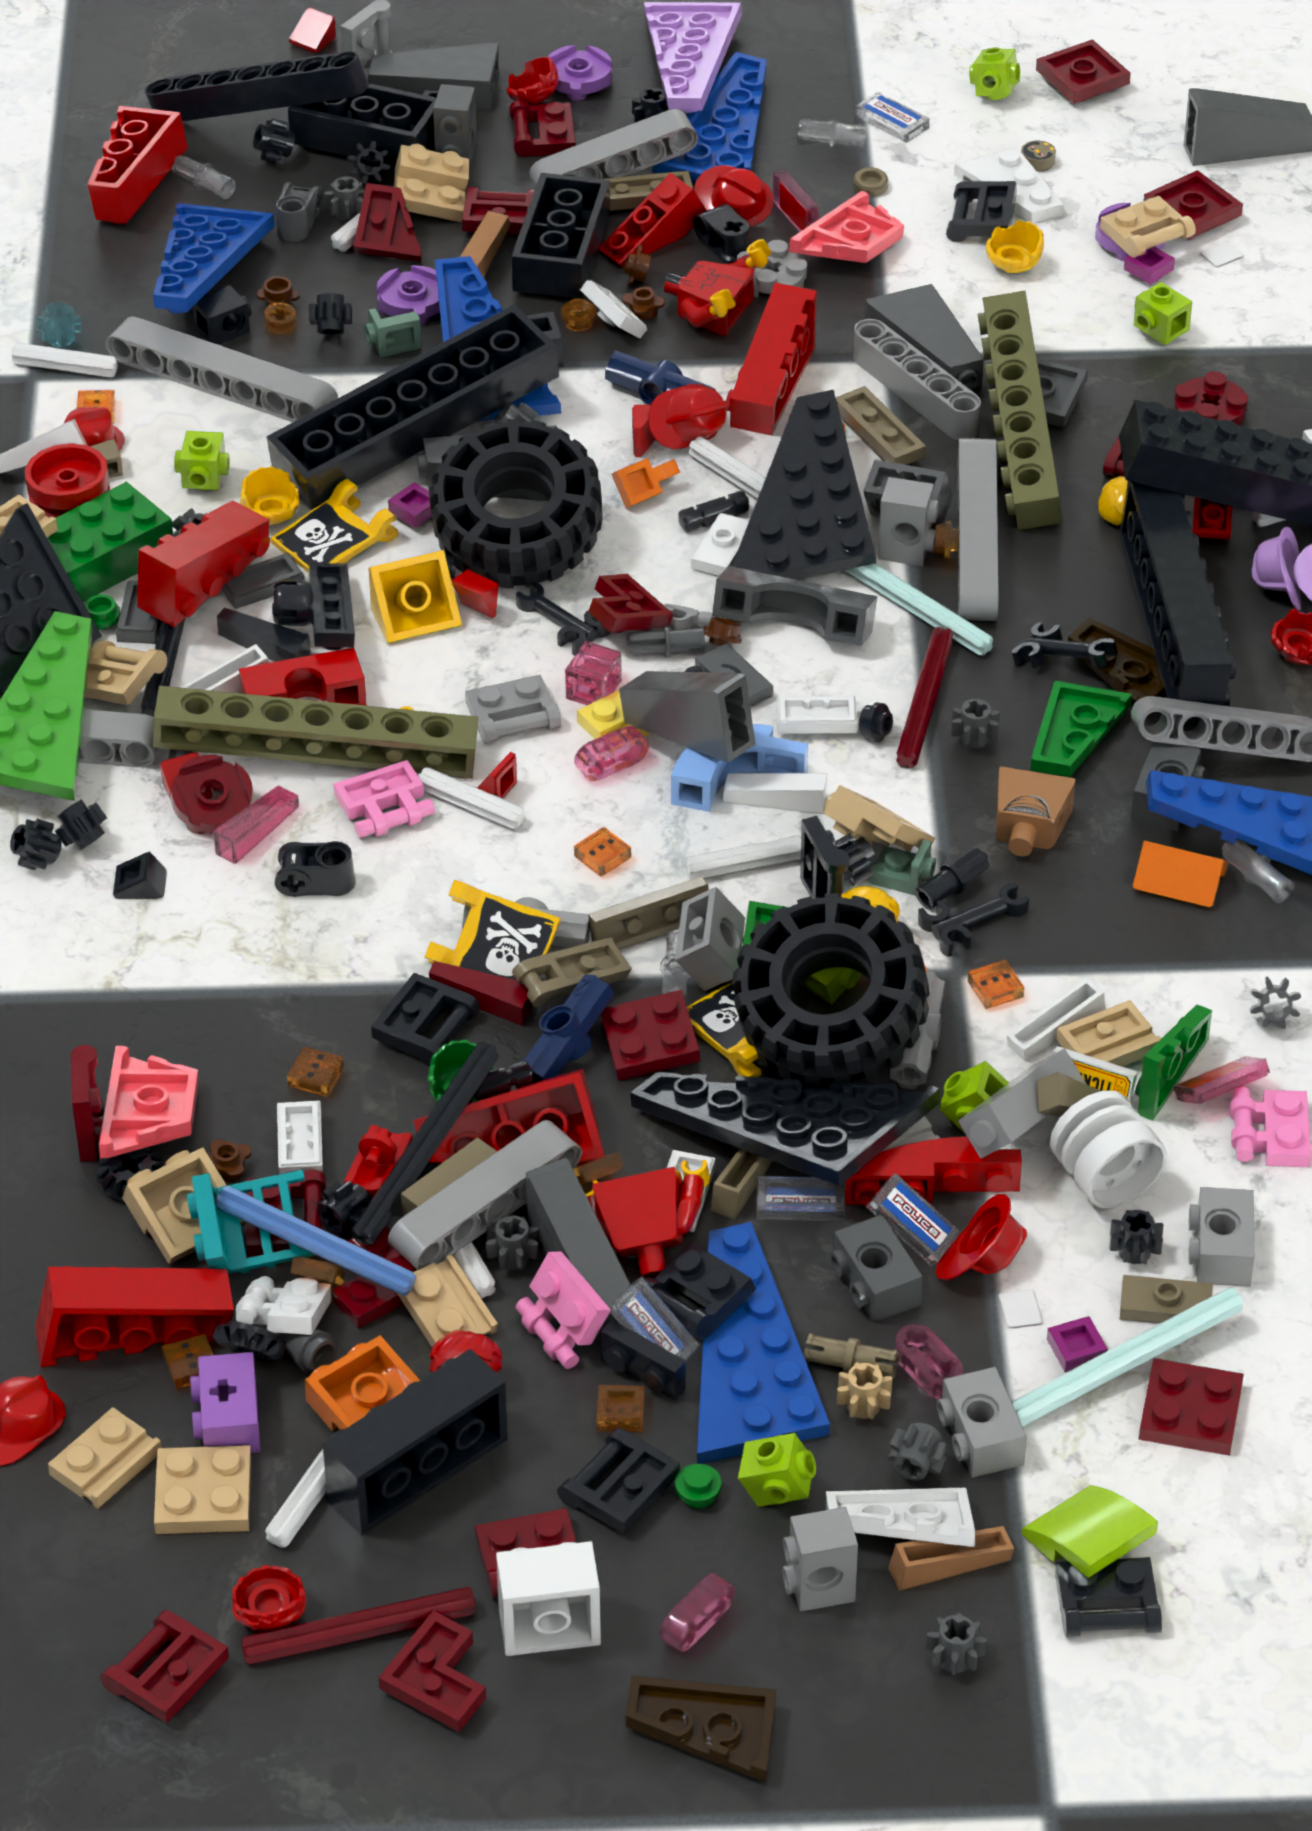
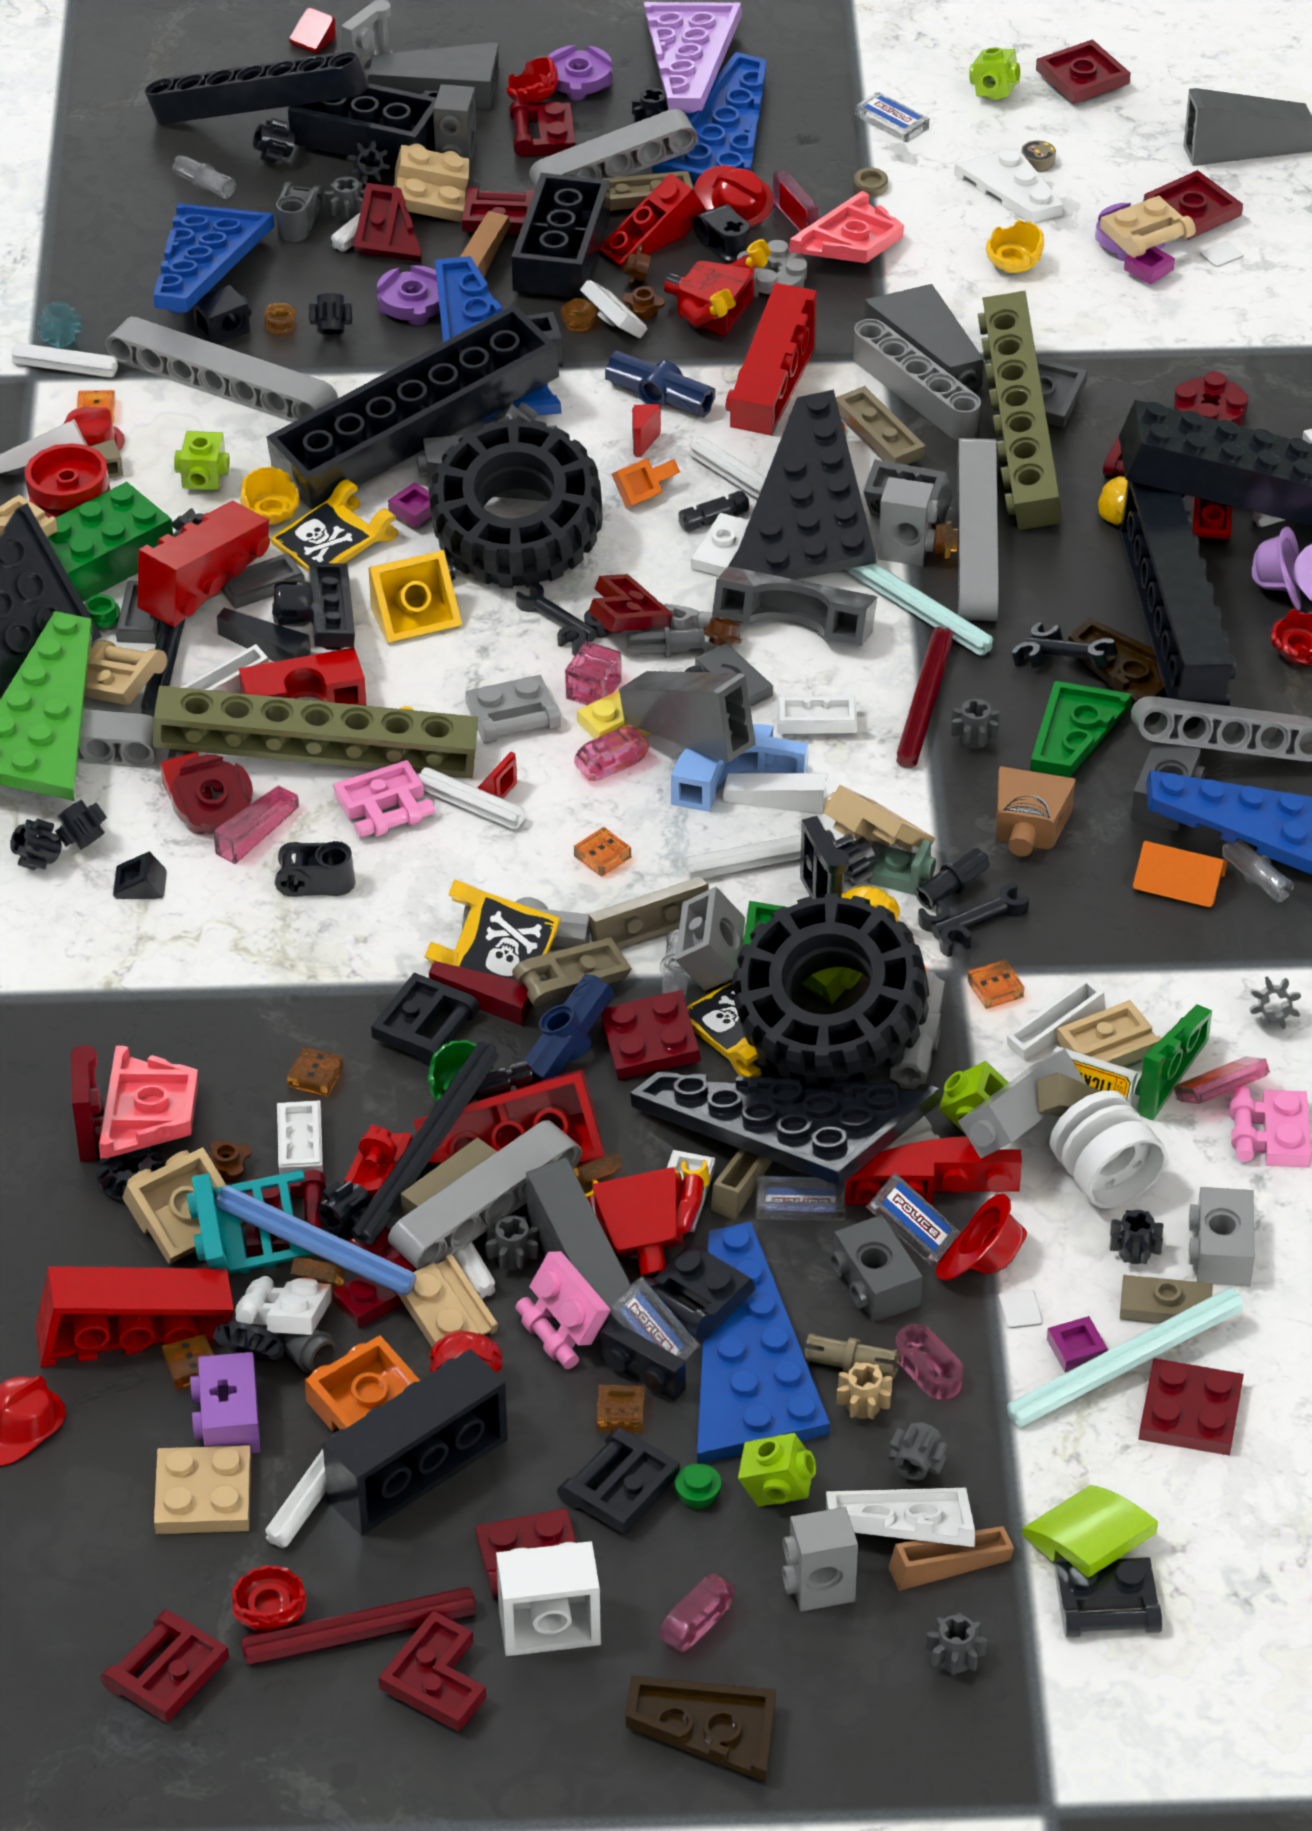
(104, 1457): tan plate -> none
(134, 161): red wedge -> none
(278, 290): reddish brown plate -> none
(394, 333): sand green bracket -> none
(477, 592): red slope -> none
(685, 414): red piece -> none
(832, 132): clear axle -> none
(875, 721): black plate -> none
(982, 1422): light grey brick -> none
(993, 208): black plate -> none
(1162, 313): lime brick -> none

